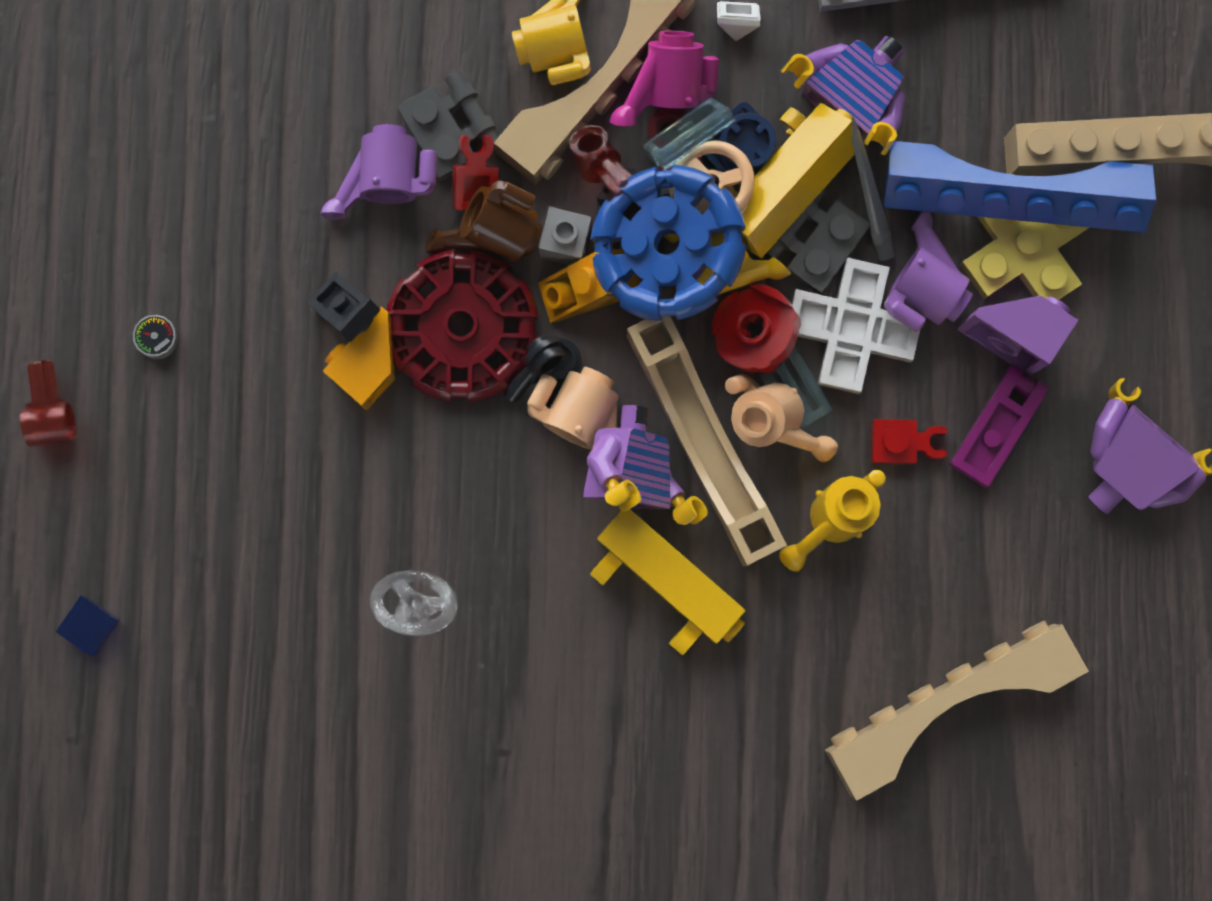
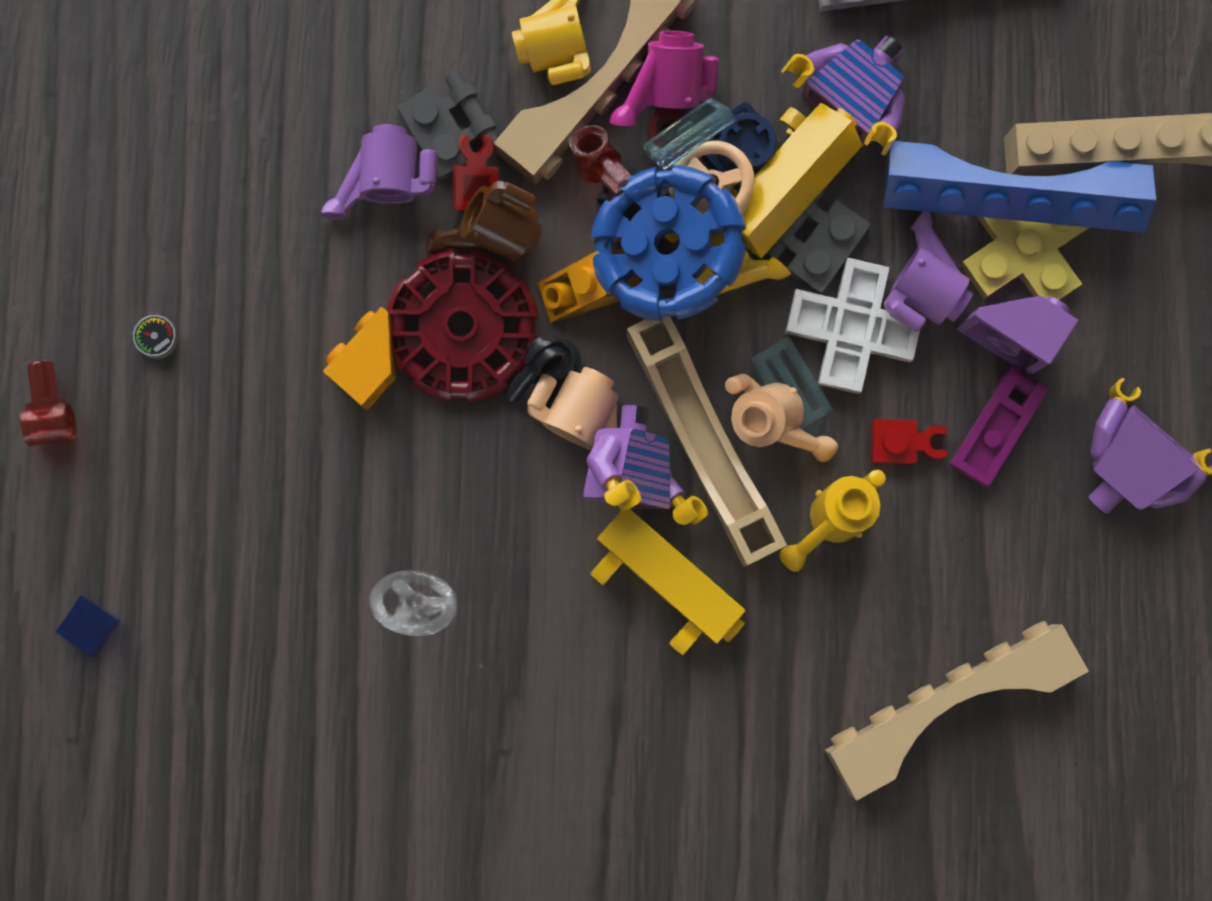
(344, 306): black plate -> none
(565, 236): light grey brick -> none
(738, 18): white slope -> none
(772, 345): red plate -> none
(879, 225): dark grey bar -> none

